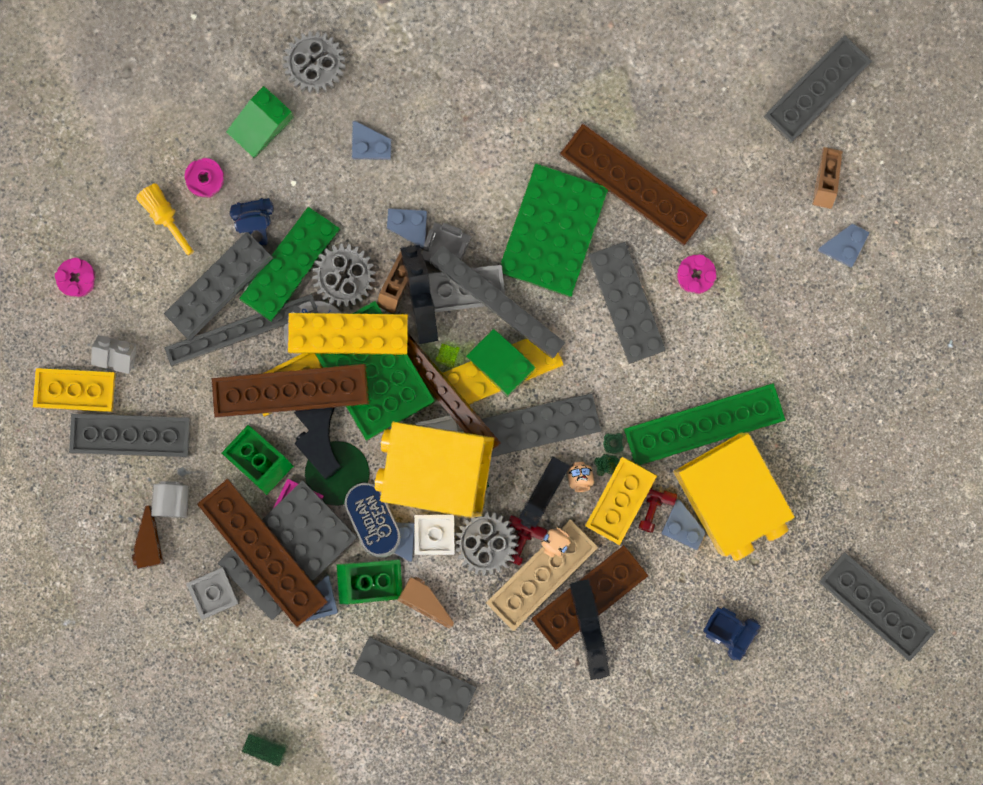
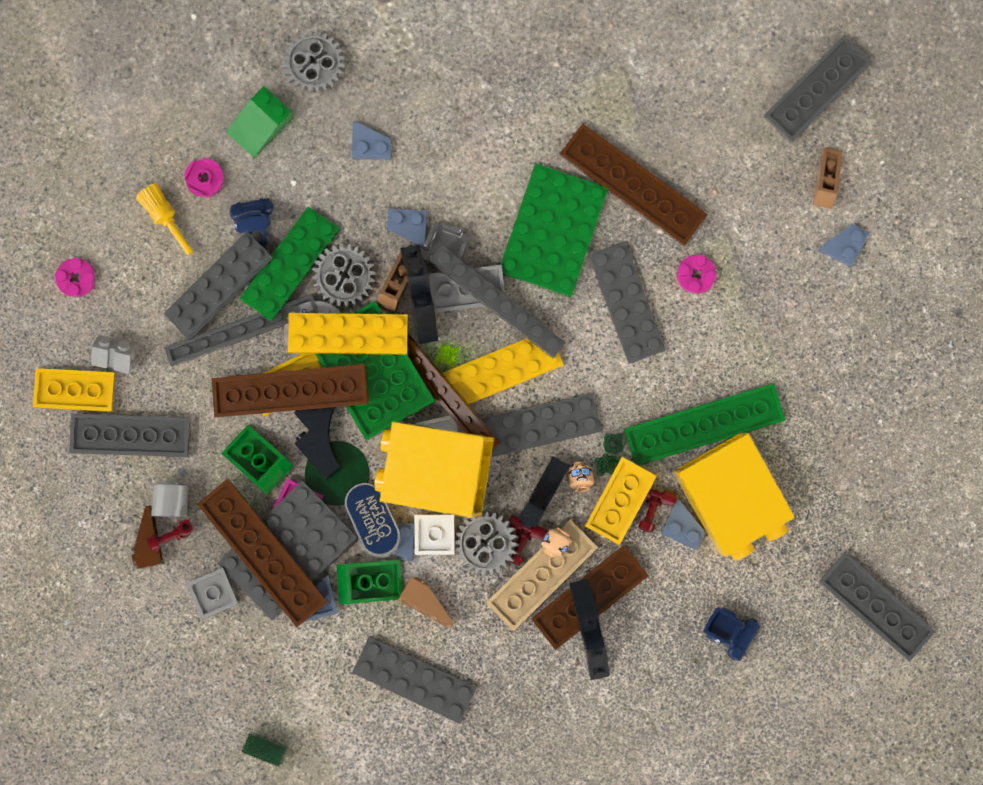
(181, 532): none -> dark red bar
(501, 362): green slope -> none

